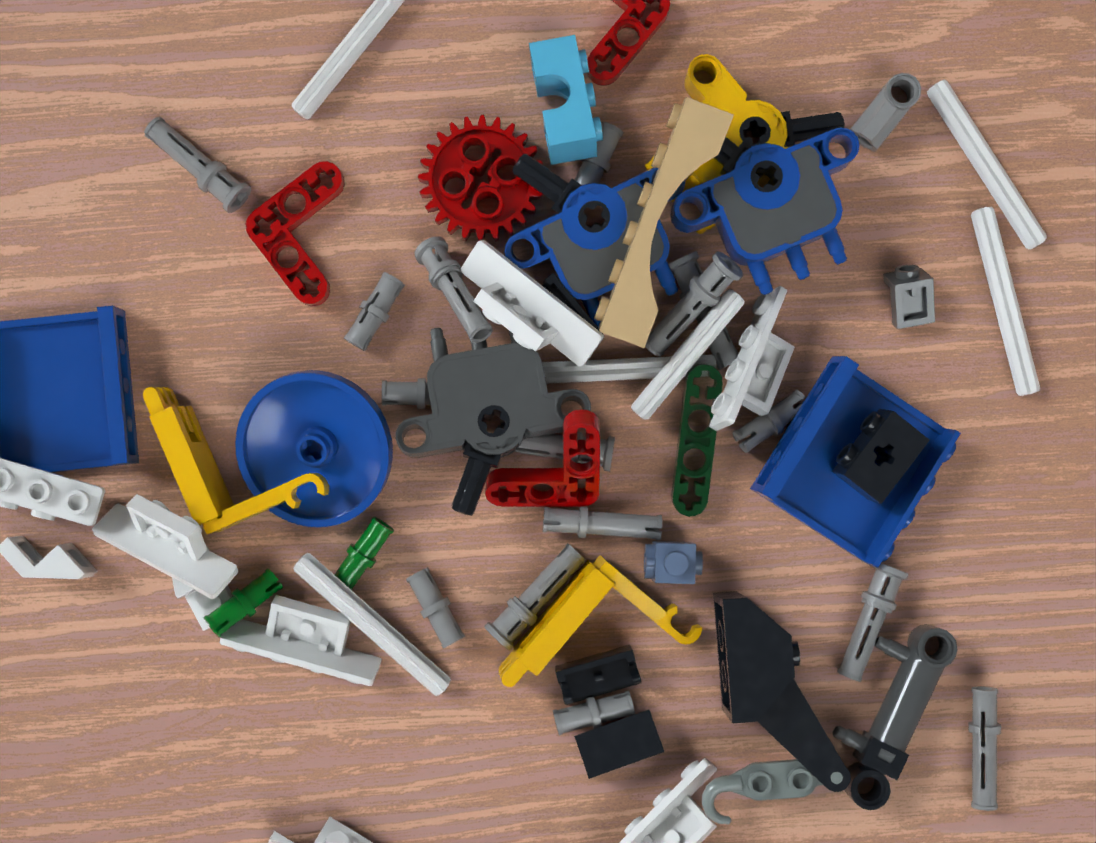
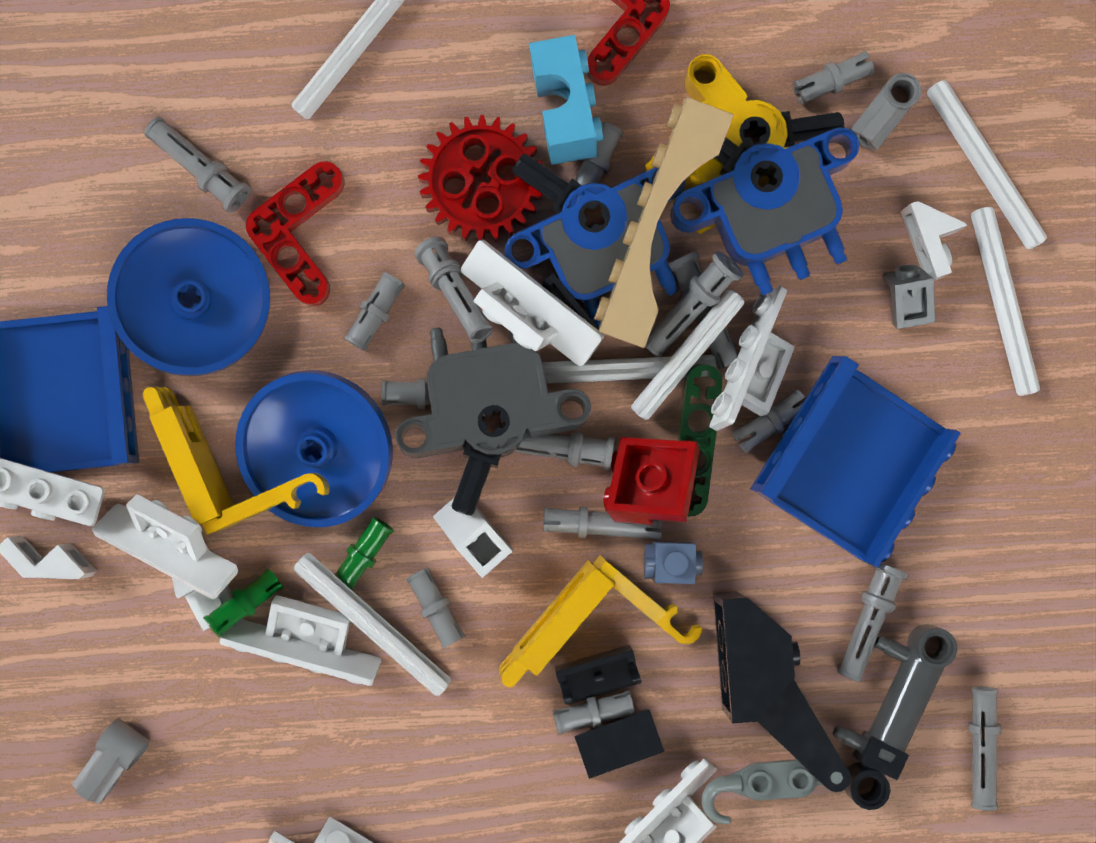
(116, 752): none -> light grey piece
(188, 297): none -> blue dish
(474, 538): none -> white slope
(522, 610): light grey pin -> none
(562, 480): red beam -> none
(651, 480): none -> red plate
(833, 77): none -> light grey pin
(898, 446): black brick -> none
(925, 229): none -> white slope

